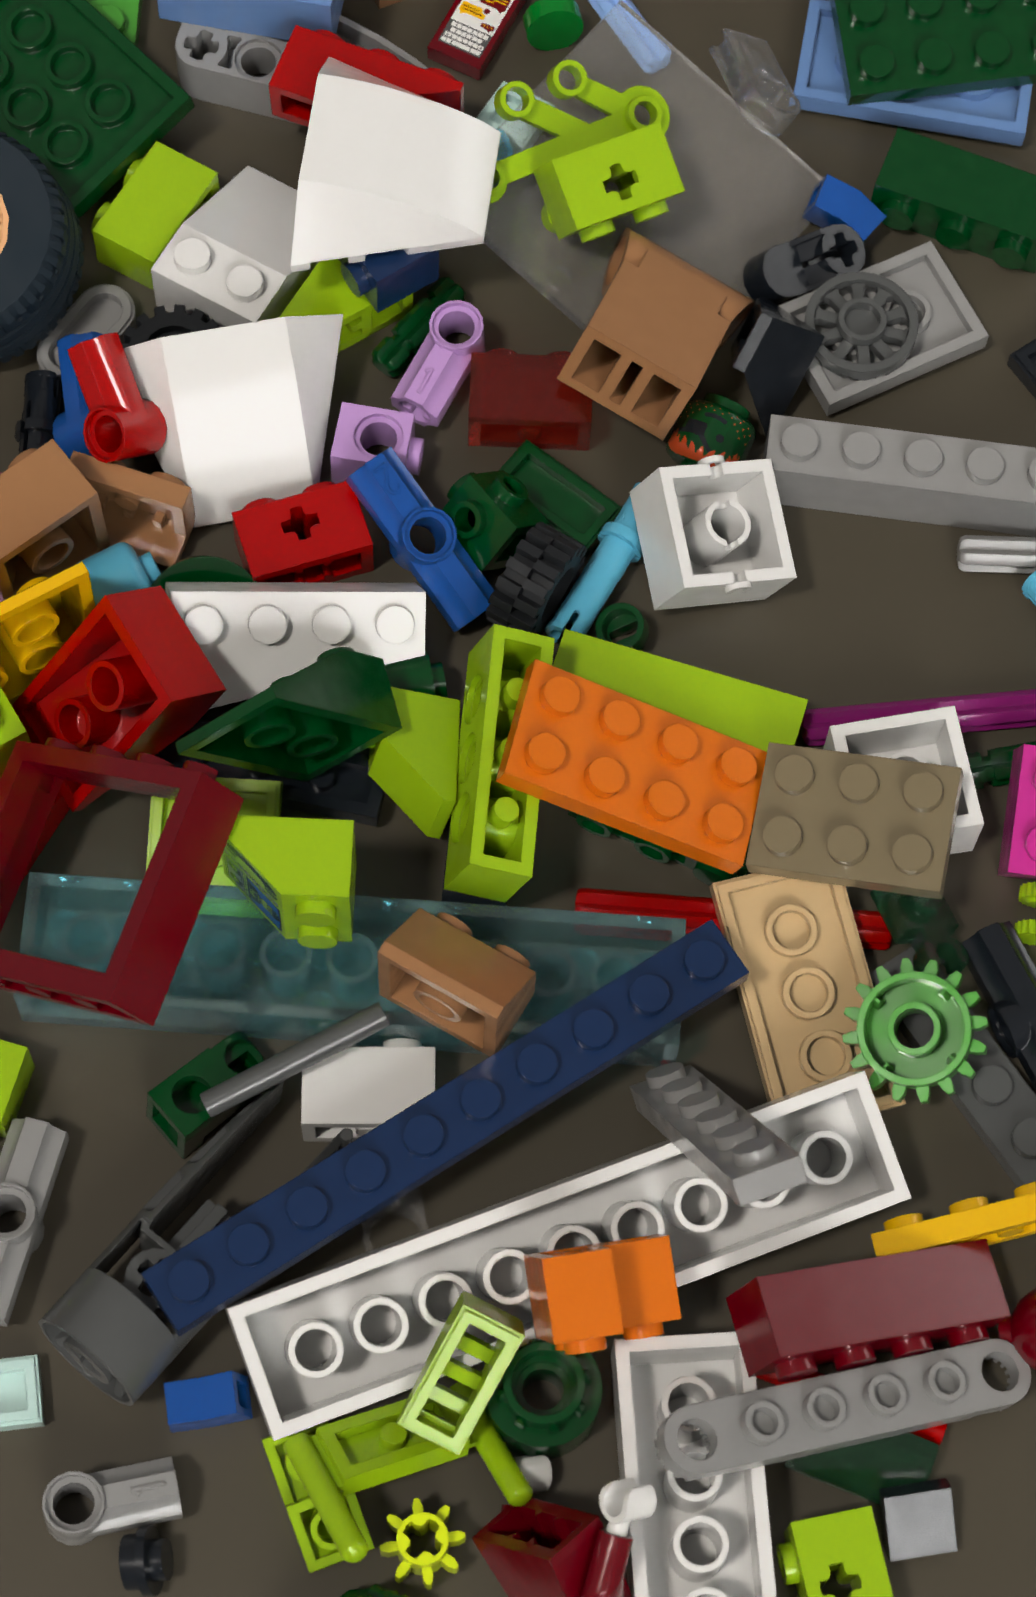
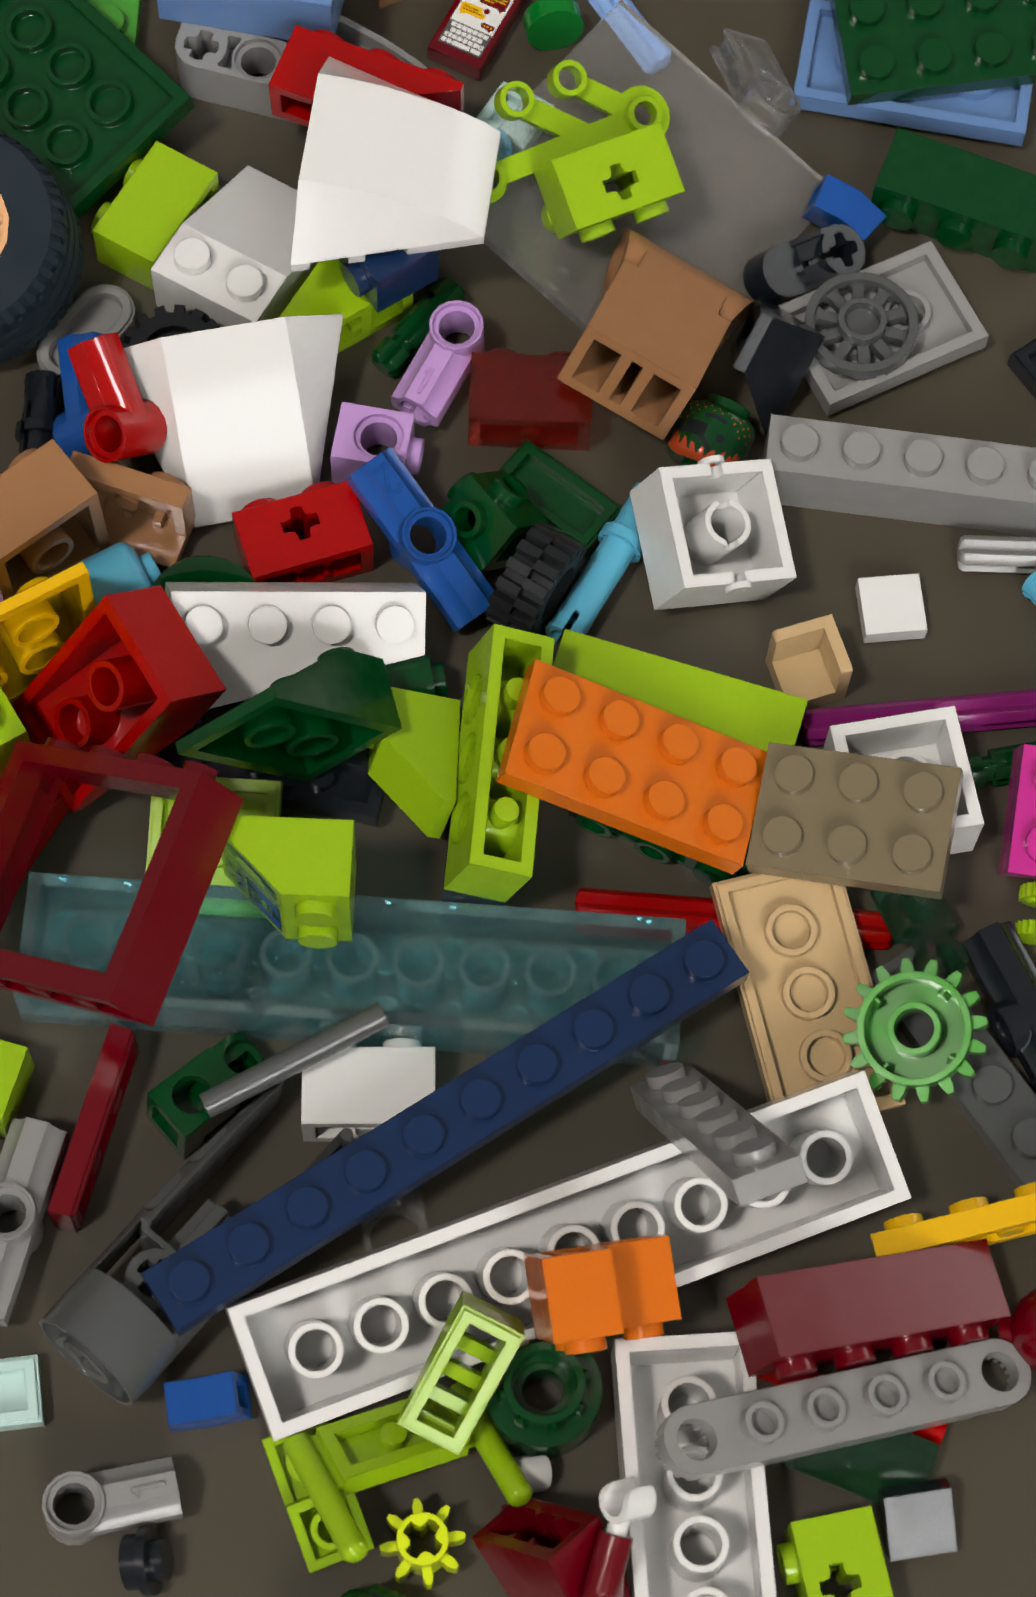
(94, 1129): none -> dark red tile
(455, 980): medium nougat slope -> none
(621, 620): dark green hinge -> none
(810, 661): none -> tan panel
(891, 608): none -> white tile

